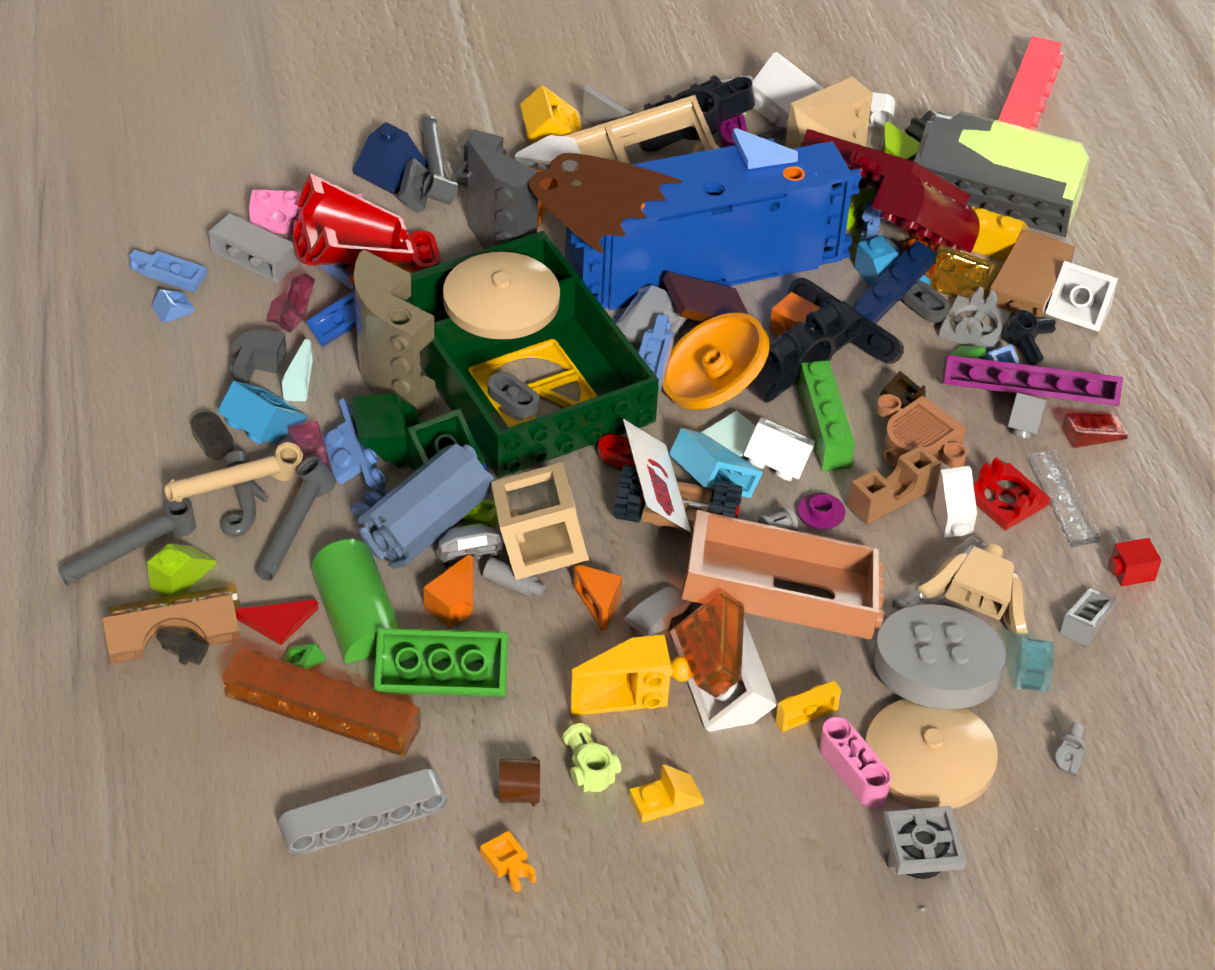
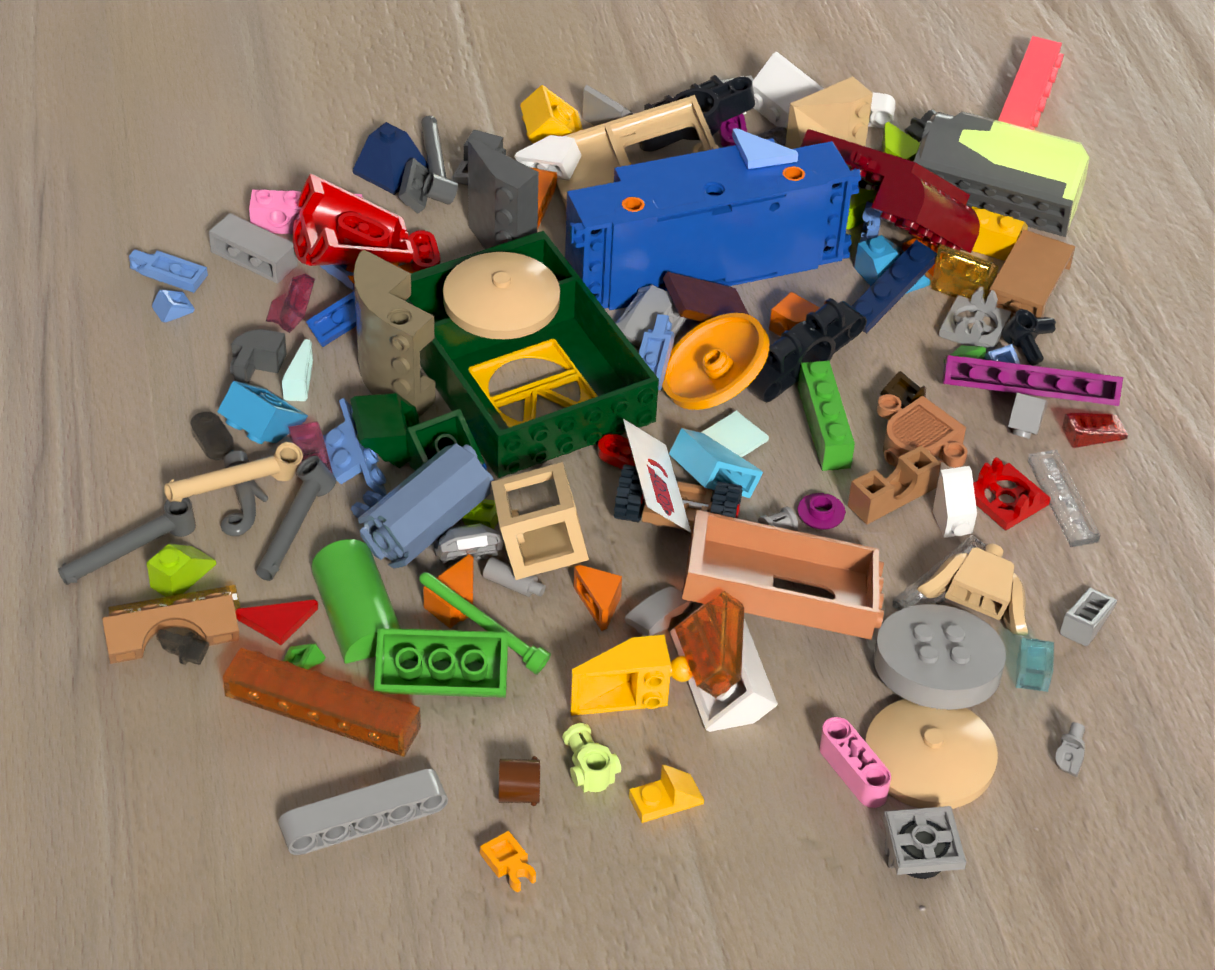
(363, 230): none -> red plate
(513, 395): dark grey plate -> none
(534, 657): none -> bright green piece
(605, 197): reddish brown piece -> none
(779, 449): white slope -> none
(808, 705): yellow plate -> none
(873, 337): black piece -> none
(927, 302): dark grey plate -> none
(1082, 296): white slope -> none
(1134, 562): red brick -> none

